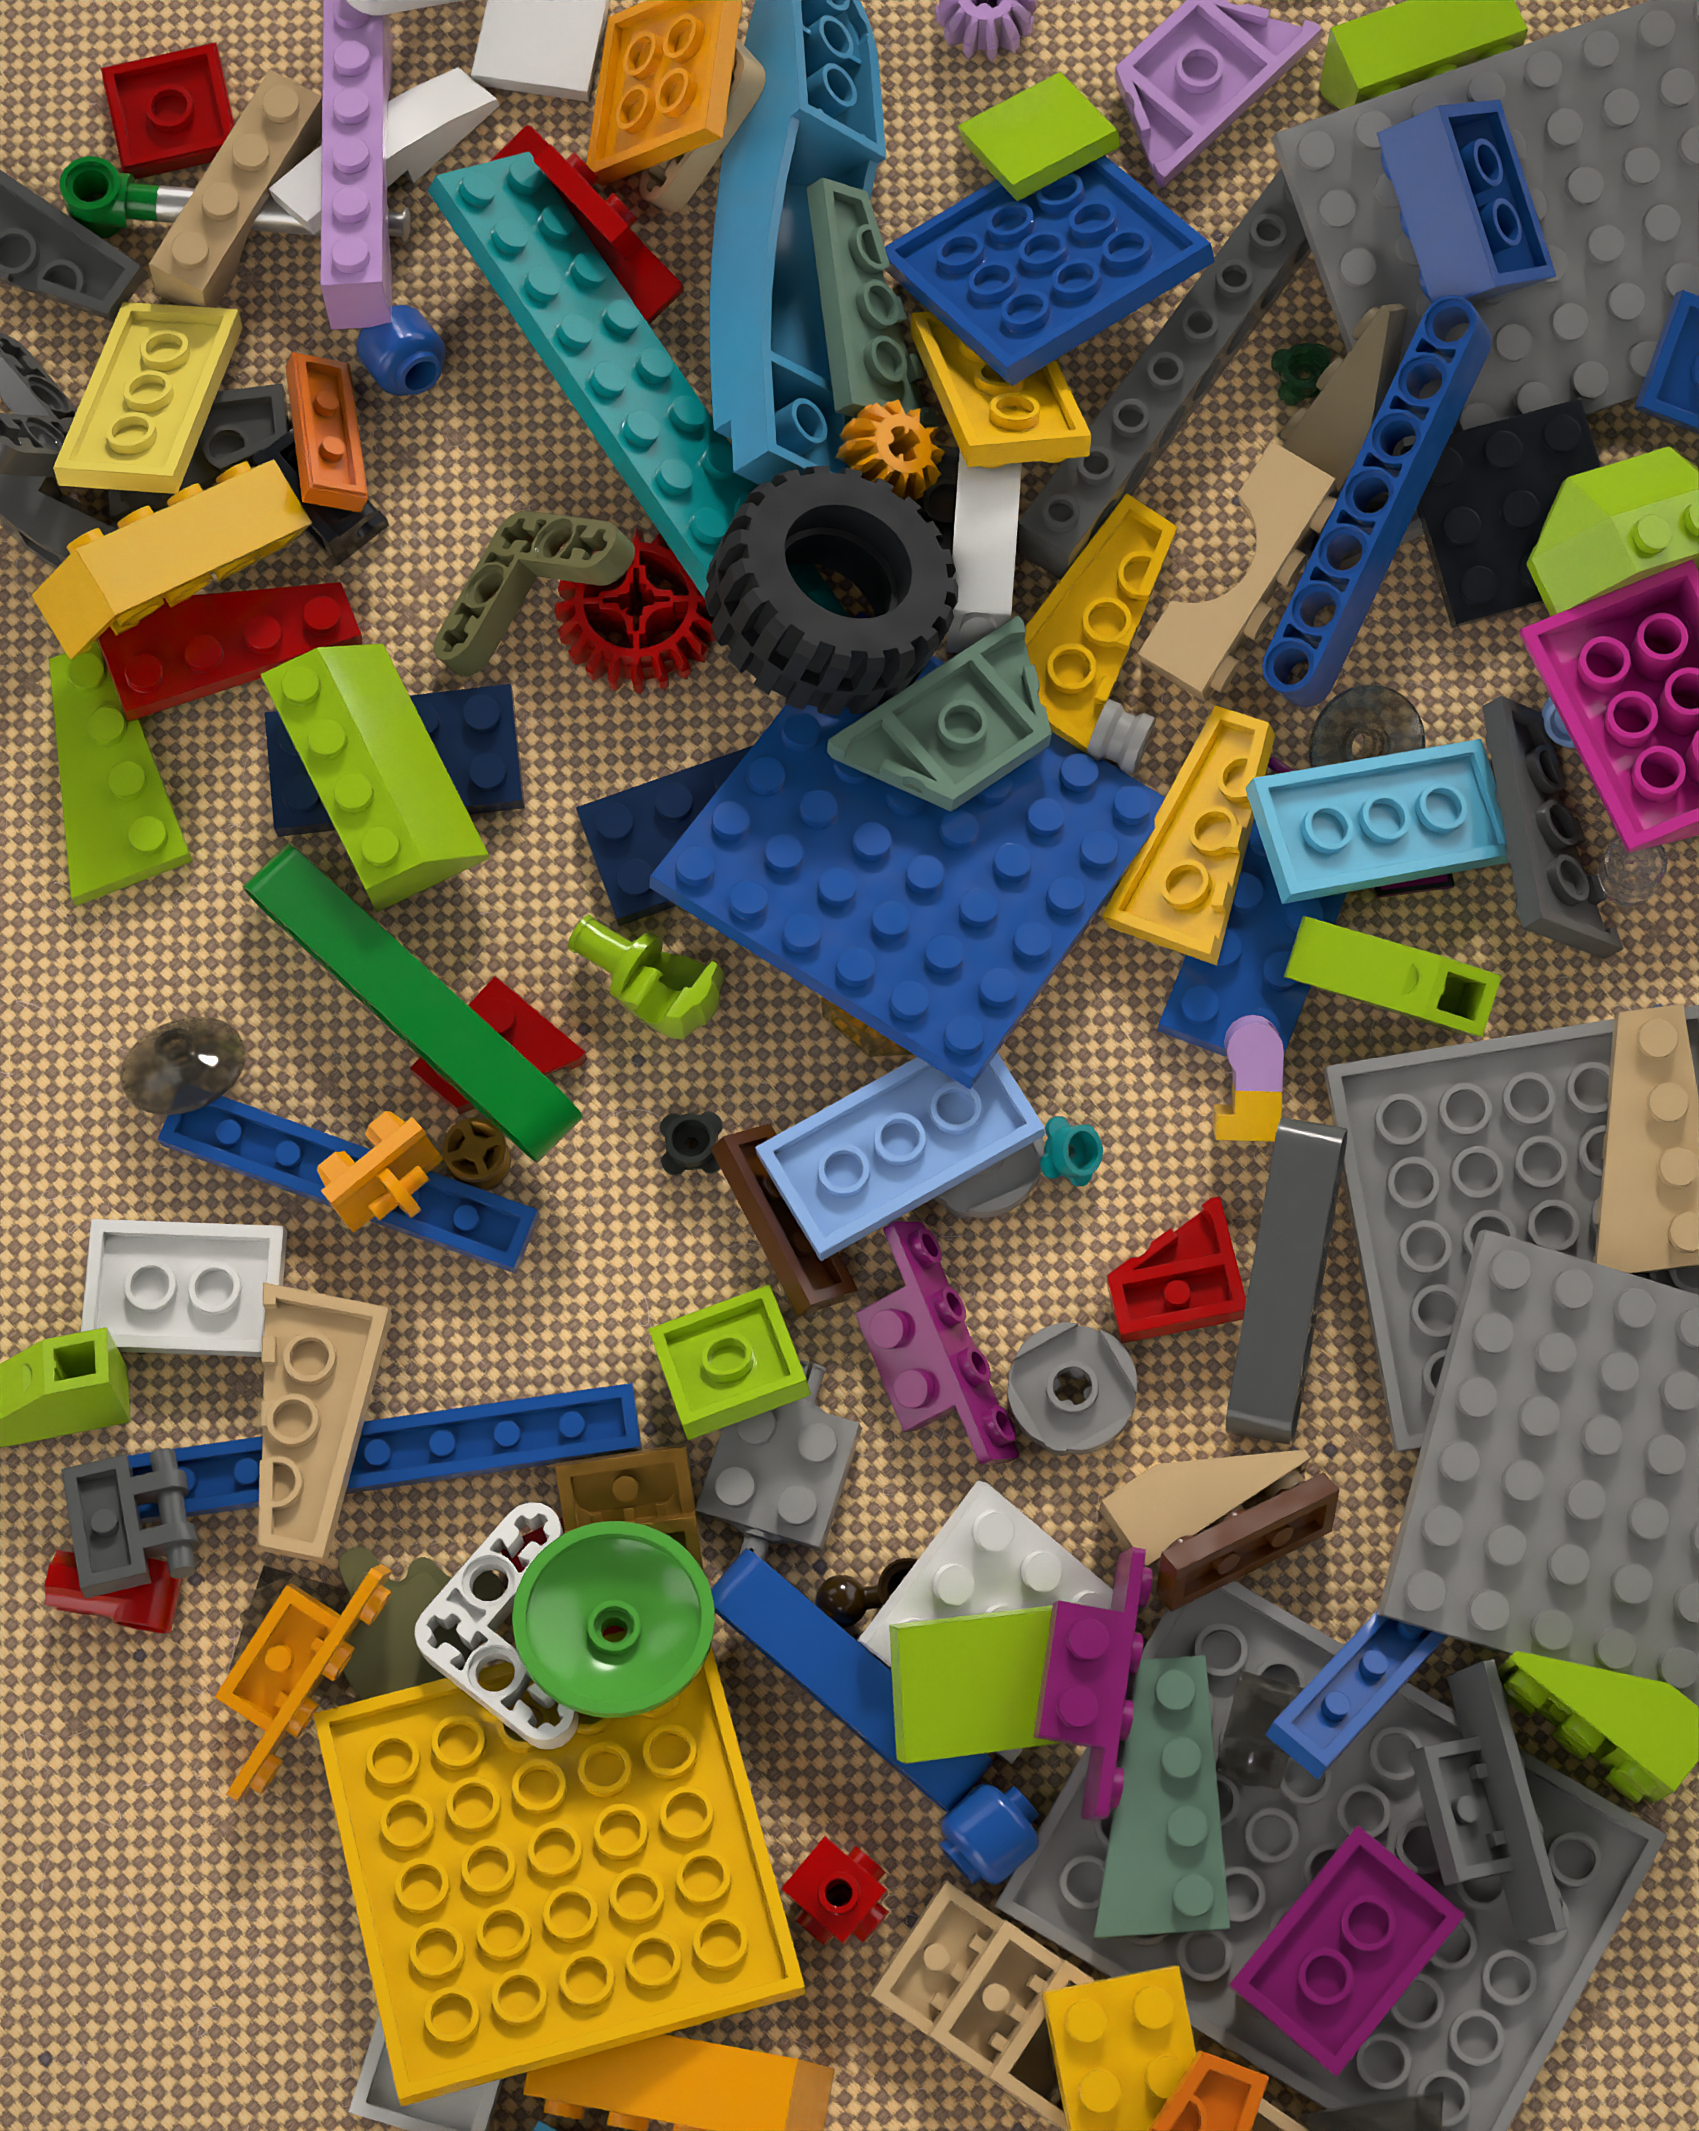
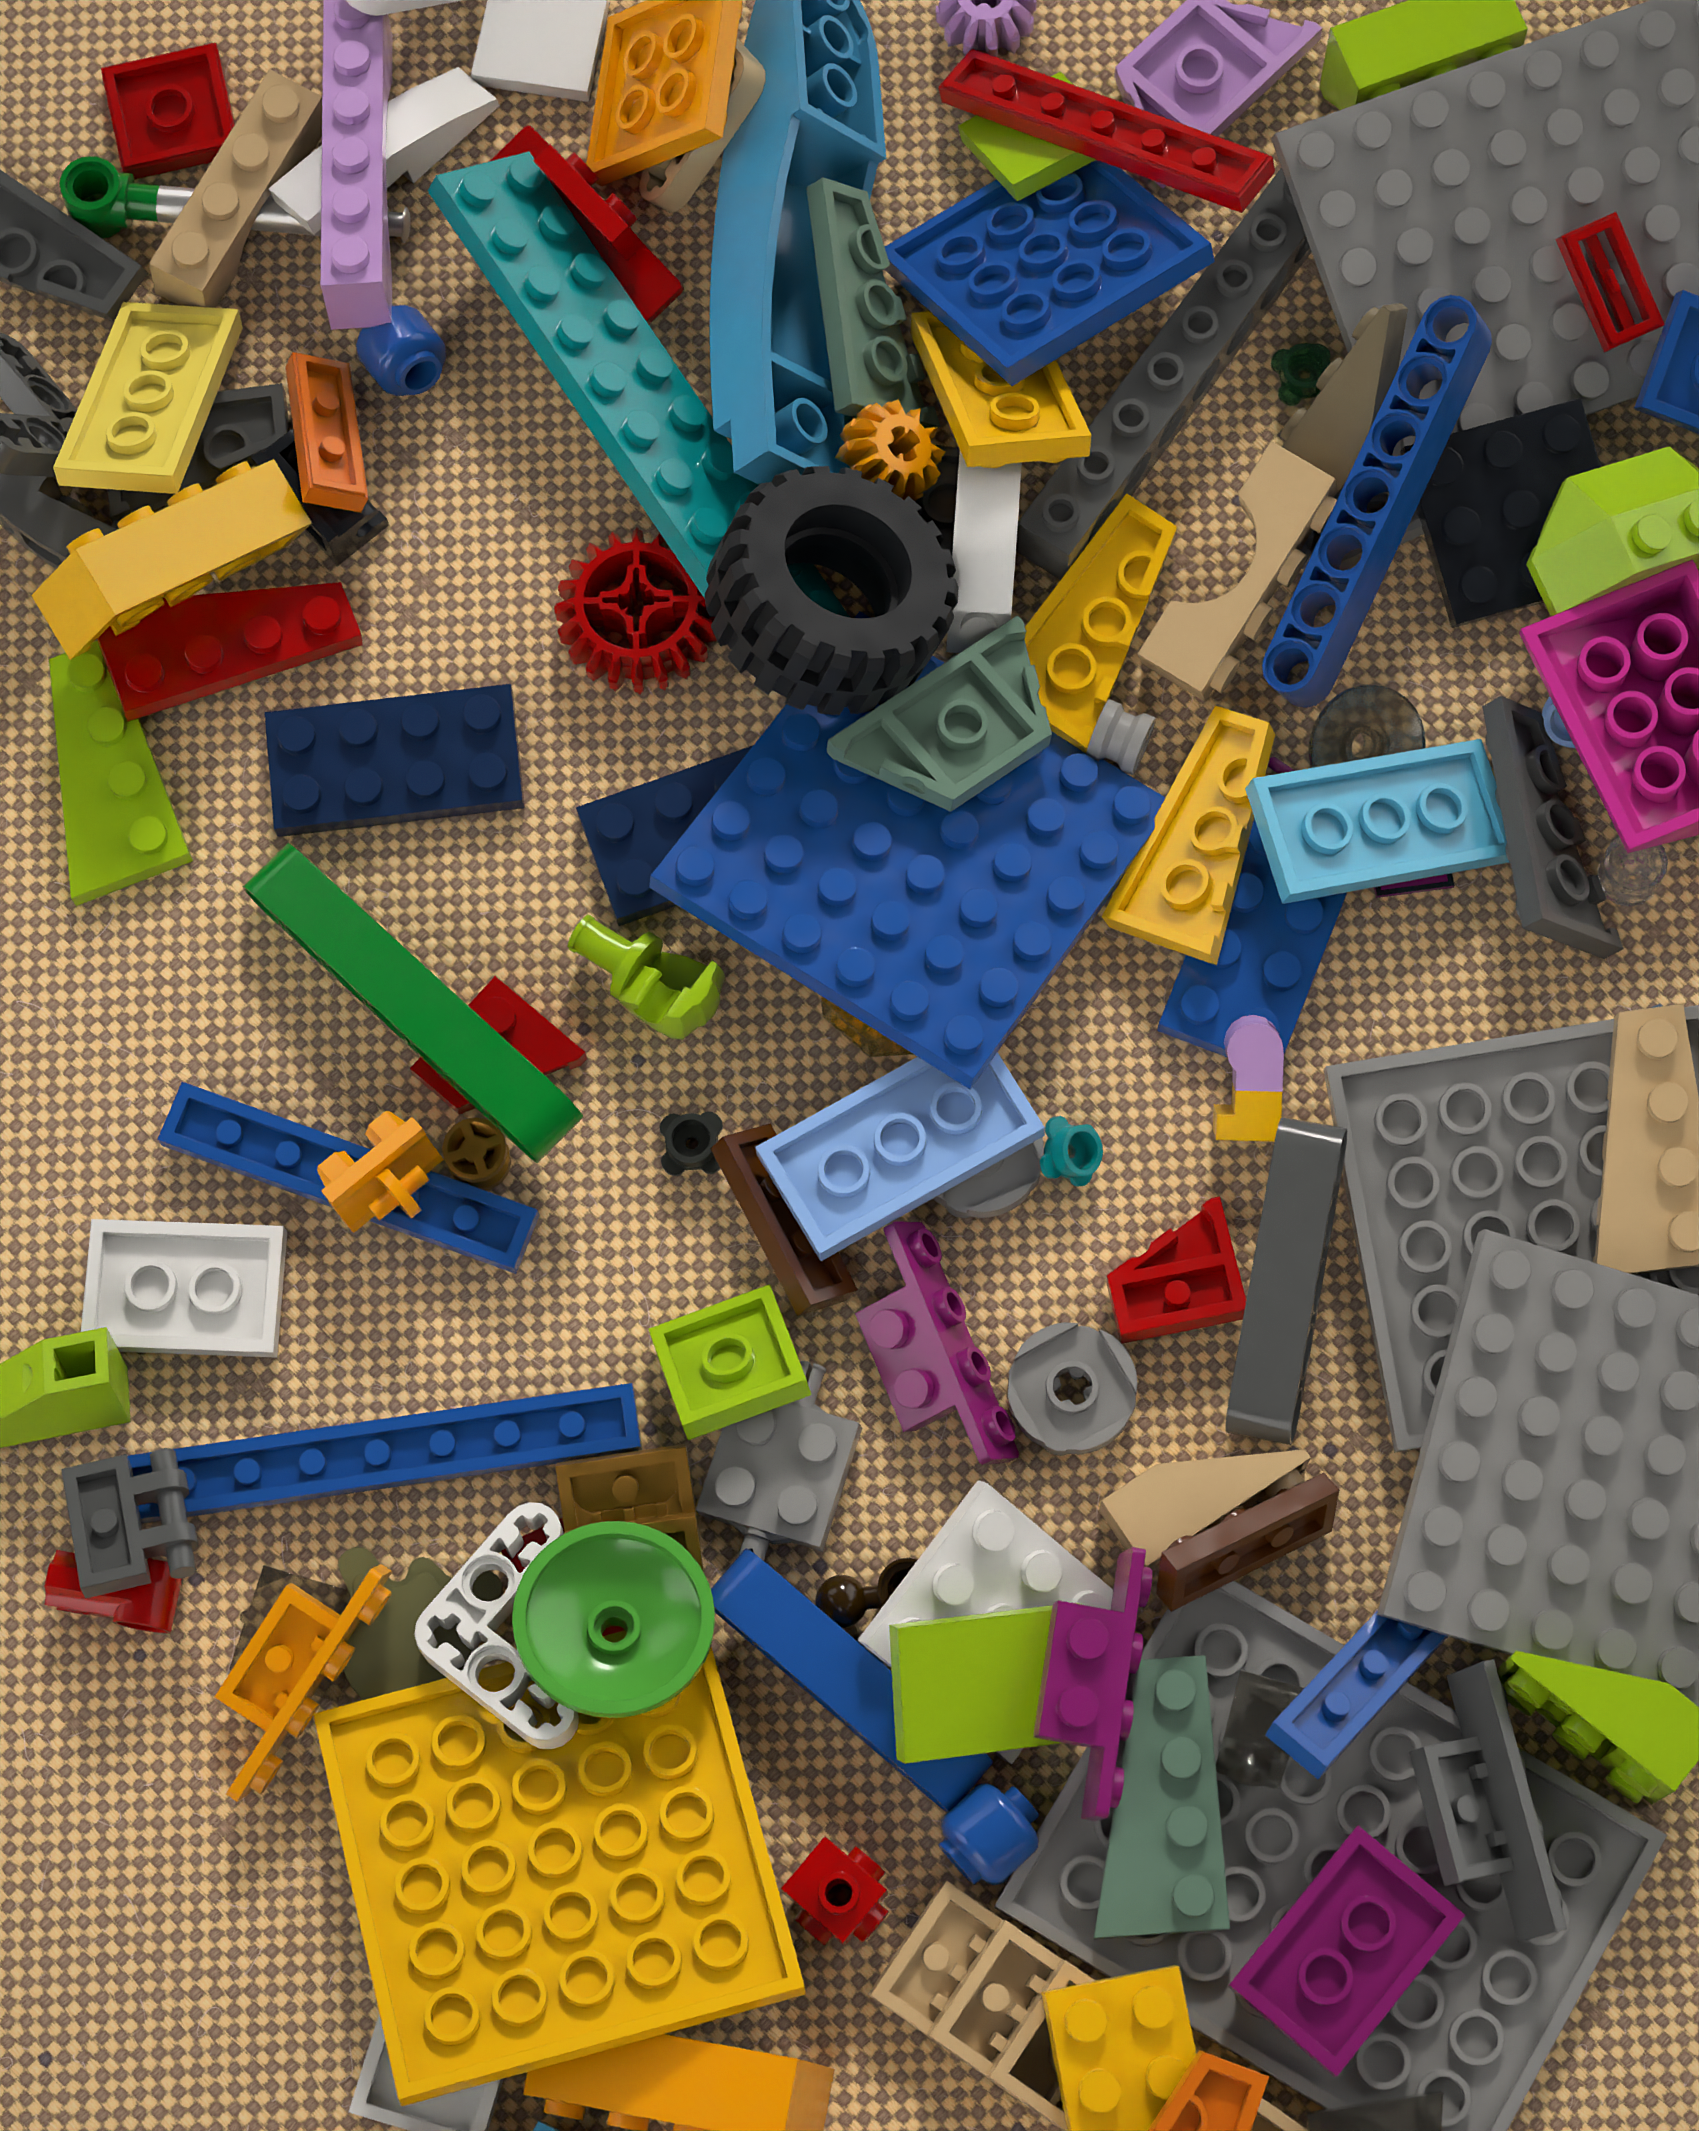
(183, 1065): clear smoke dish -> none
(316, 1395): tan wing -> none
(375, 770): lime slope -> none
(513, 564): olive beam -> none
(1107, 130): none -> red tile
(1393, 977): lime slope -> none
(1465, 202): blue slope -> none
(1589, 291): none -> red tile

